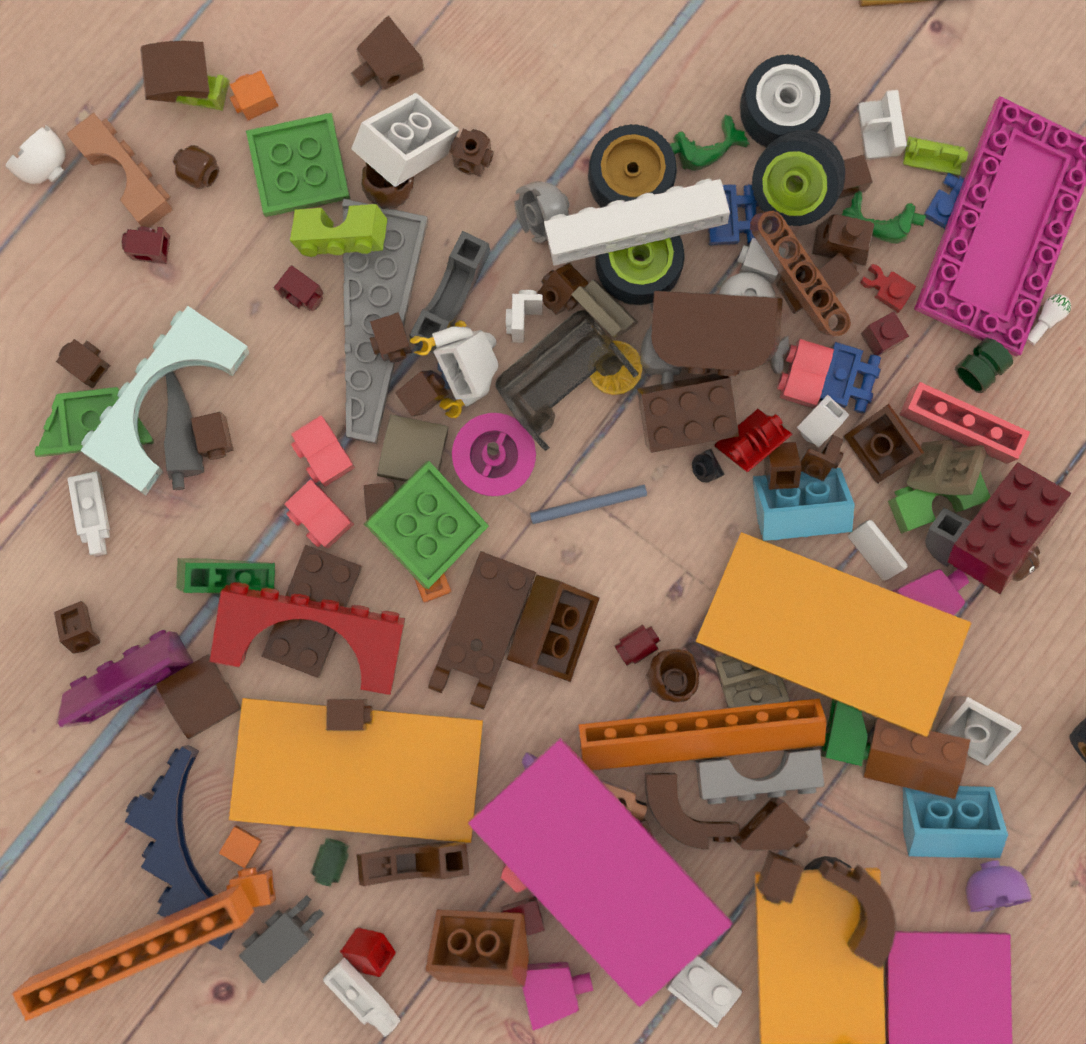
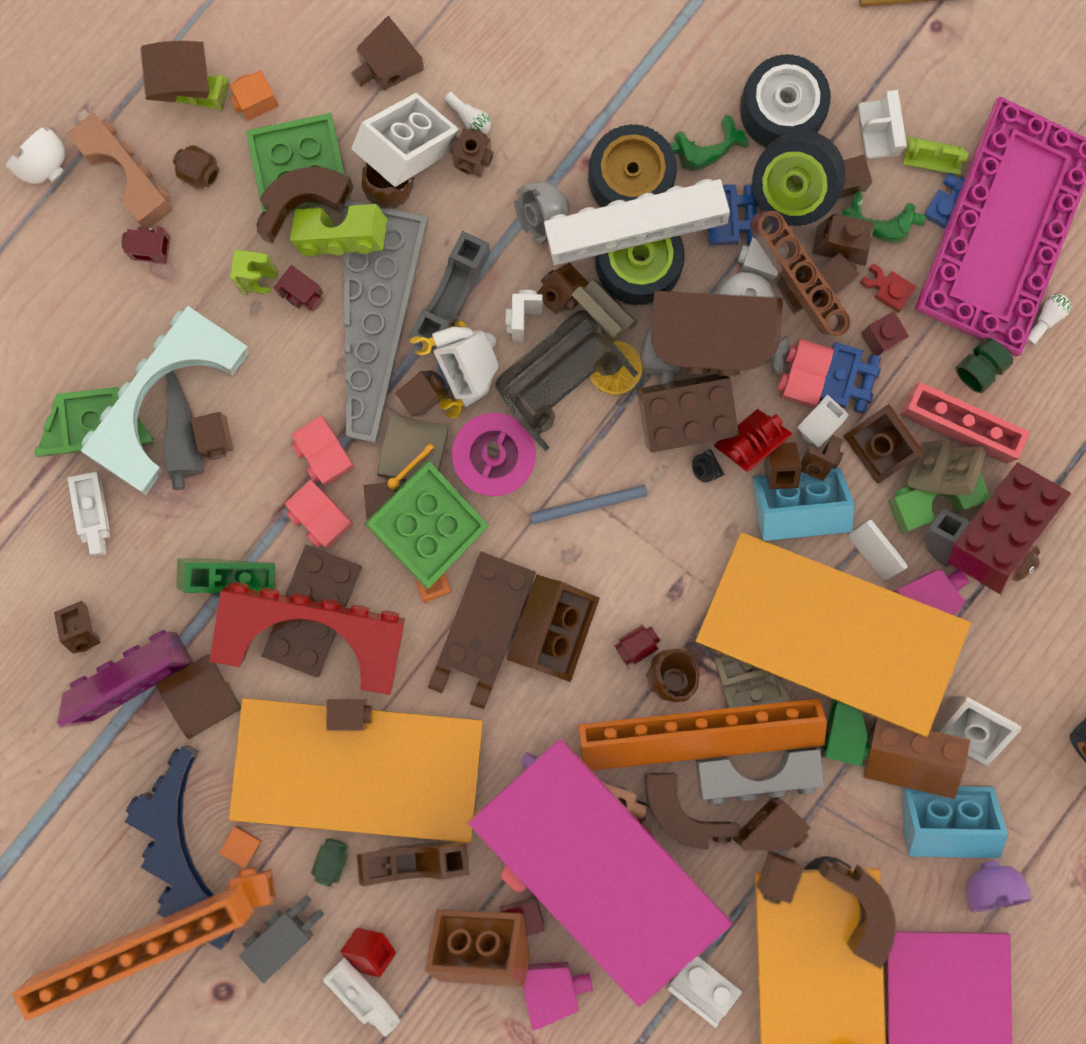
(83, 362): reddish brown brick -> none
(249, 269): none -> lime hinge
(298, 188): none -> reddish brown arch
(390, 338): reddish brown brick -> none
(393, 483): none -> light orange hinge
(471, 117): none -> white piece

